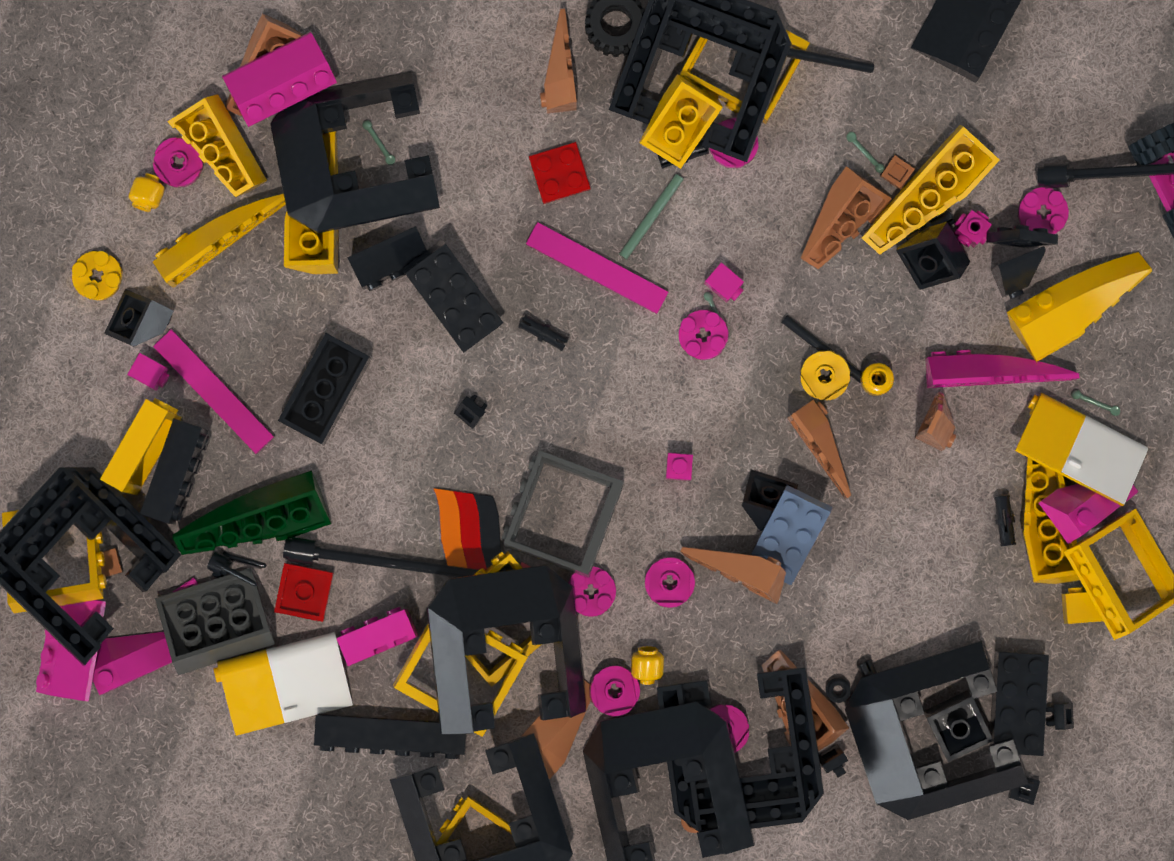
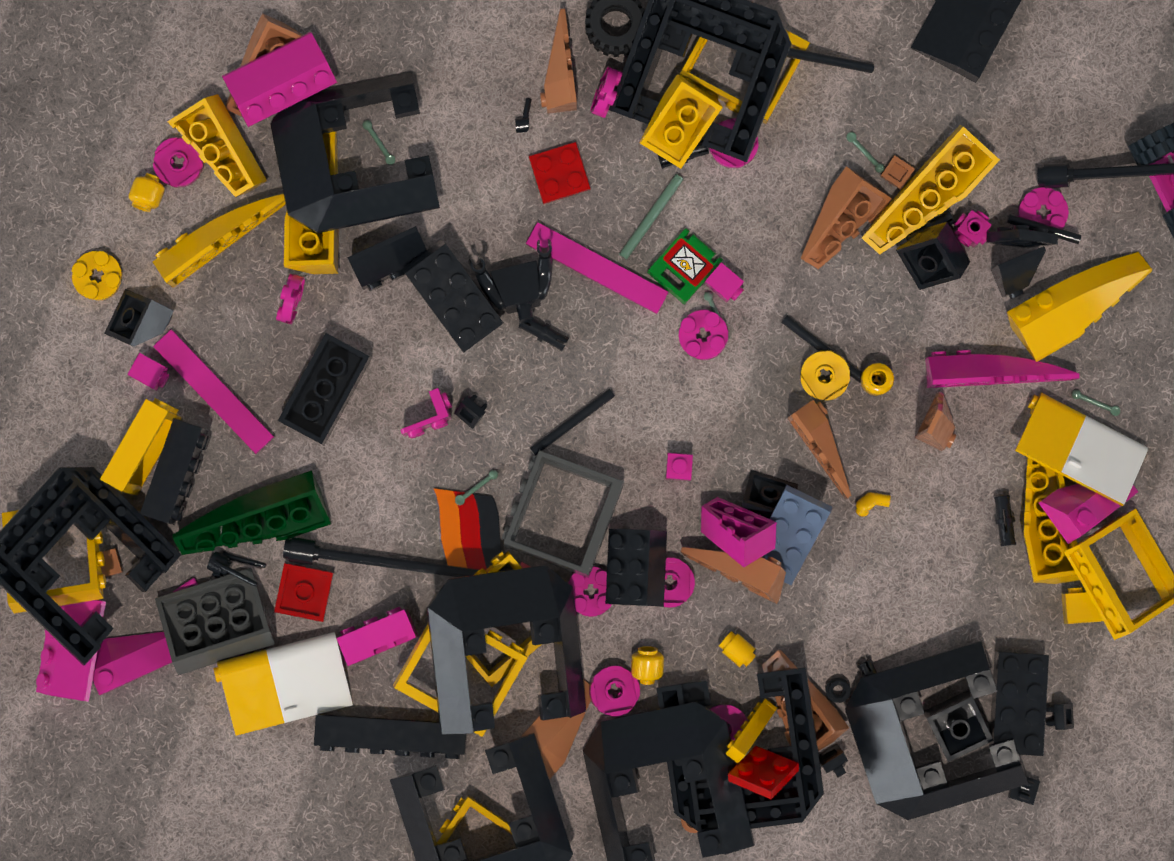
(291, 295): none -> dark pink plate
(442, 404): none -> dark pink bracket
(460, 499): none -> sand green hinge
(517, 286): none -> black torso
(522, 124): none -> black hand
(572, 421): none -> black bar
(605, 94): none -> dark pink plate
(636, 567): none -> black brick
(688, 262): none -> container
(737, 530): none -> dark pink wedge
(737, 649): none -> yellow brick
(750, 730): none -> yellow piece
(763, 772): none -> red plate
(869, 500): none -> yellow arm
(1062, 234): none -> black bar

